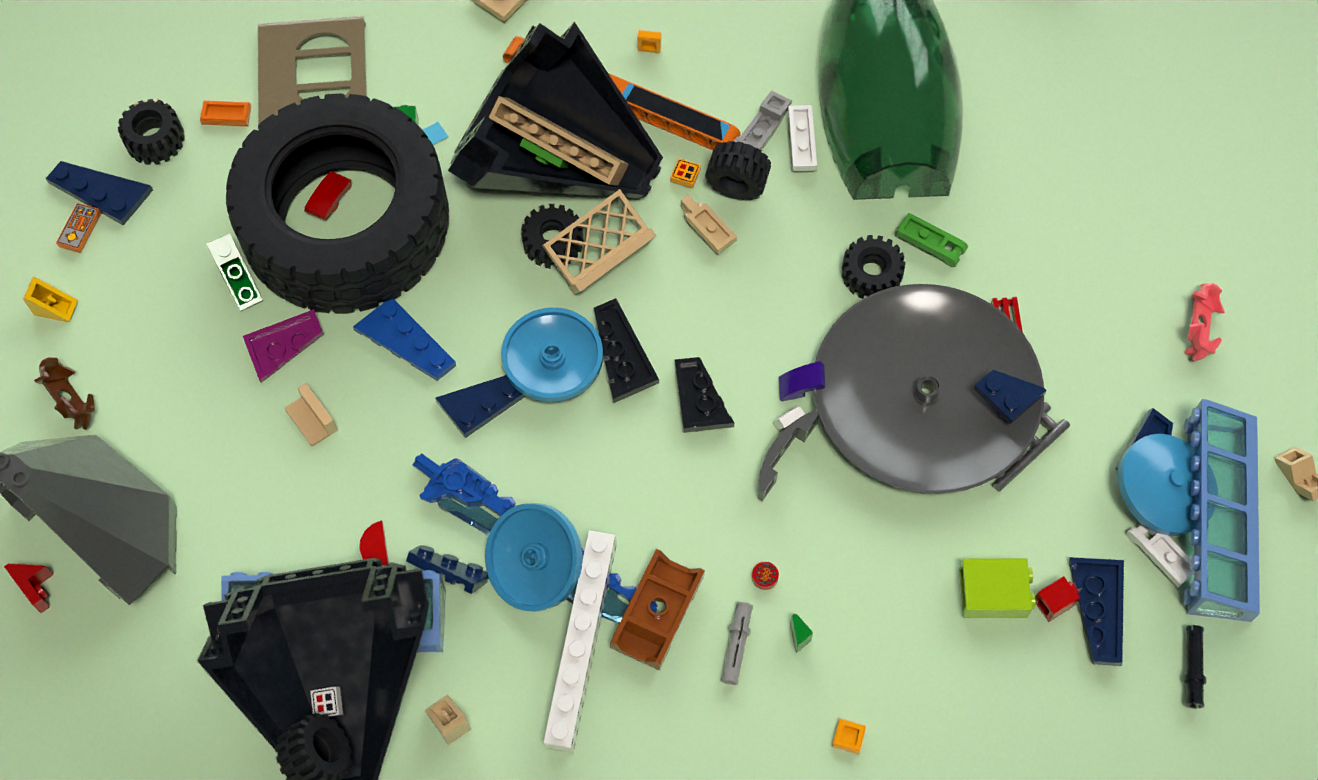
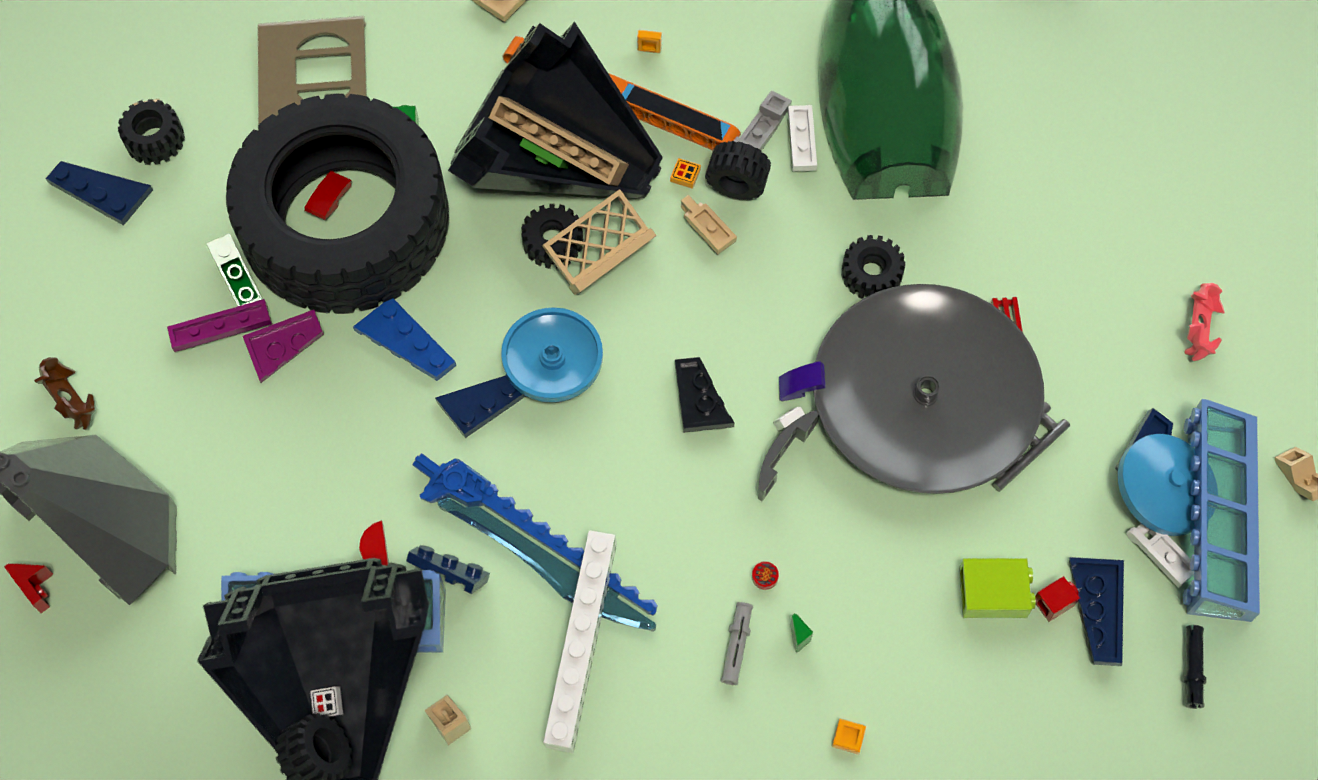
(49, 301): yellow slope -> none
(78, 227): tile -> none
(219, 325): none -> magenta plate
(225, 113): orange tile -> none
(311, 416): tan panel -> none
(435, 133): medium azure sticker -> none
(533, 557): dark azure dish -> none
(624, 357): black wing -> none
(649, 634): dark orange piece -> none
(931, 239): bright green plate -> none
(1008, 394): dark blue wing -> none

